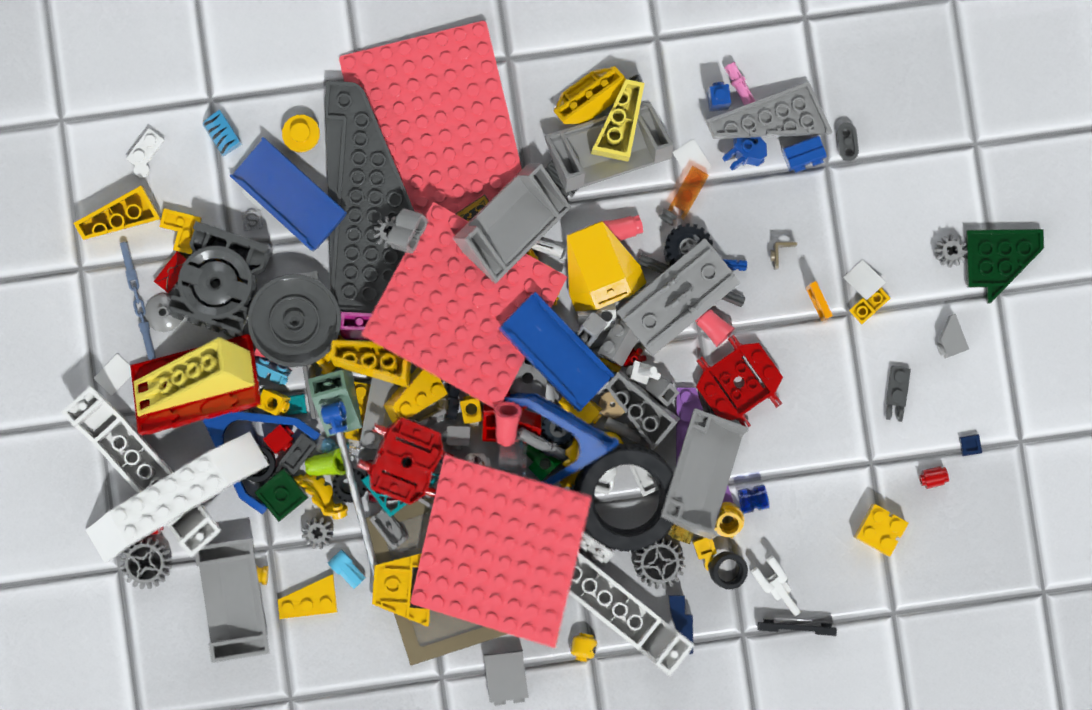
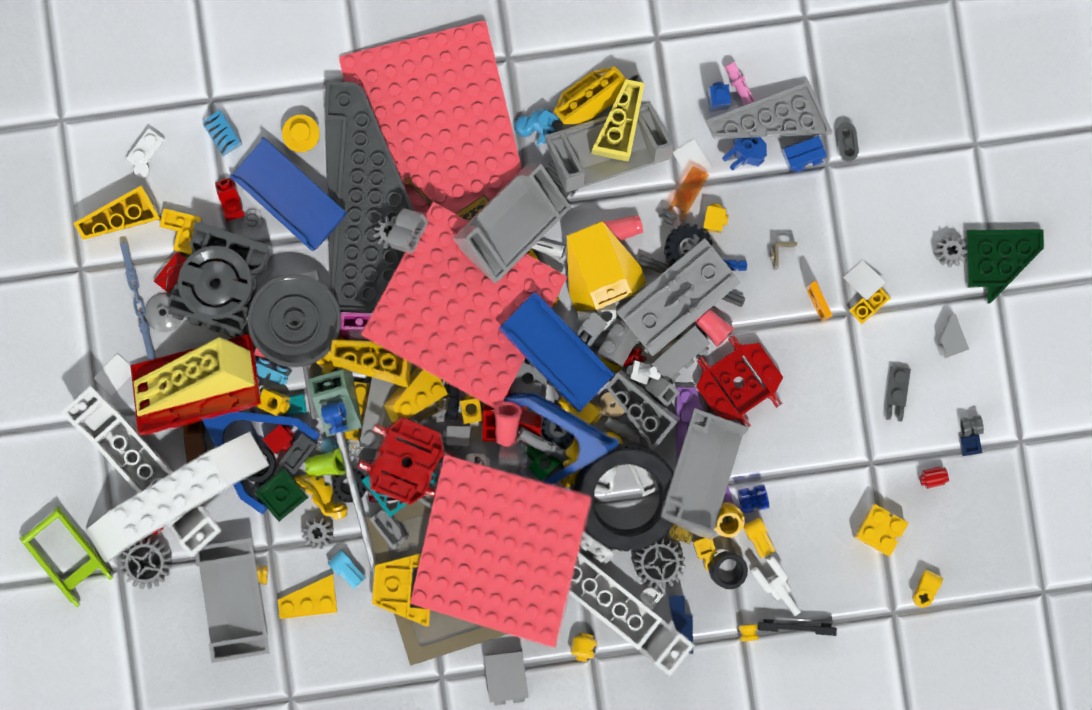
(79, 575): none -> lime piece
(194, 440): none -> reddish brown slope
(229, 199): none -> red slope
(408, 181): none -> reddish brown hinge
(539, 121): none -> dark azure animal
(650, 597): none -> white tile
(681, 354): none -> light grey brick
(715, 218): none -> yellow brick
(748, 632): none -> yellow wheel
(758, 535): none -> yellow piece
(928, 585): none -> yellow piece
(972, 425): none -> dark grey wheel

